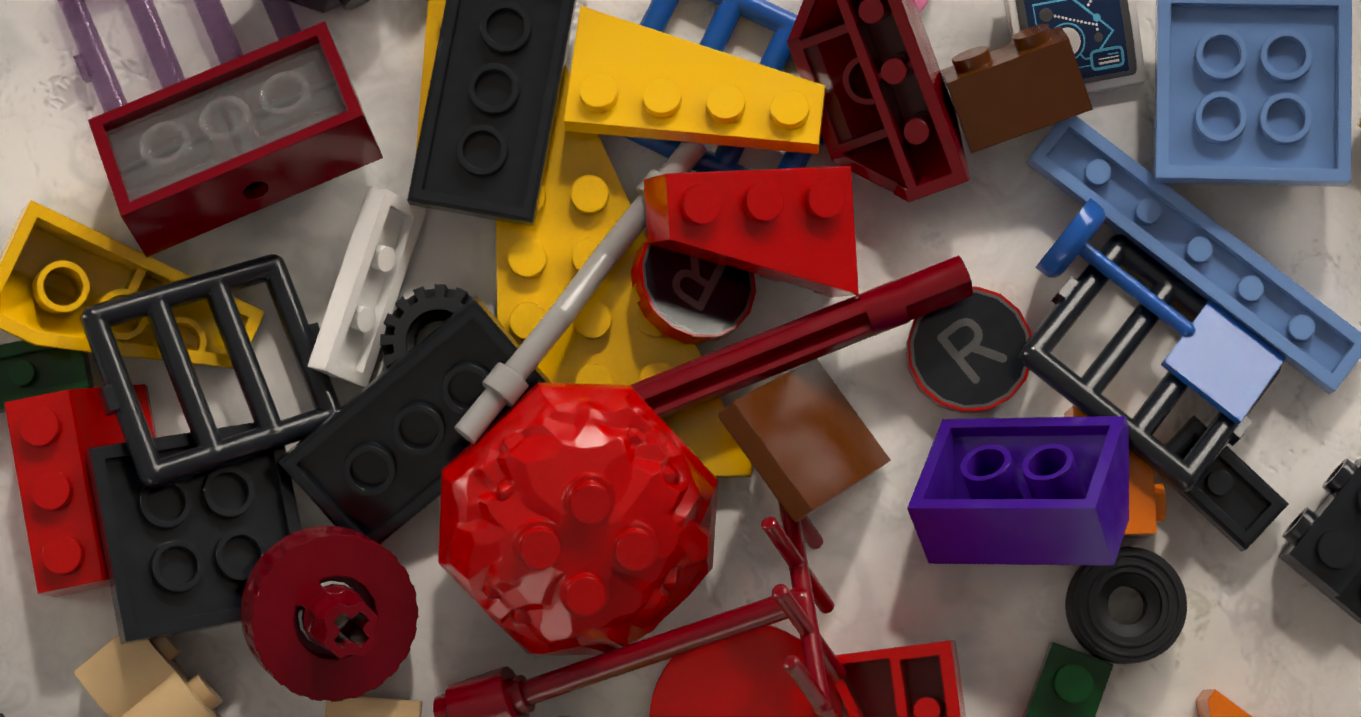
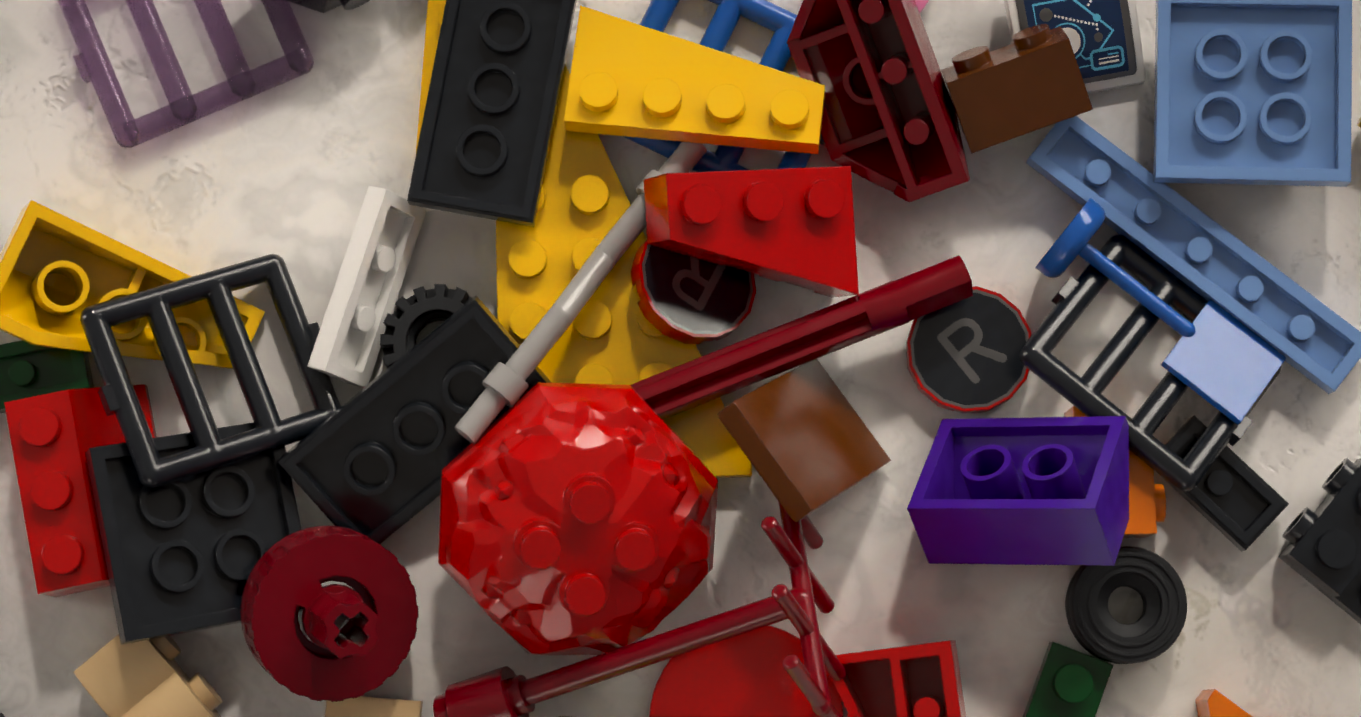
(234, 139): brick -> none

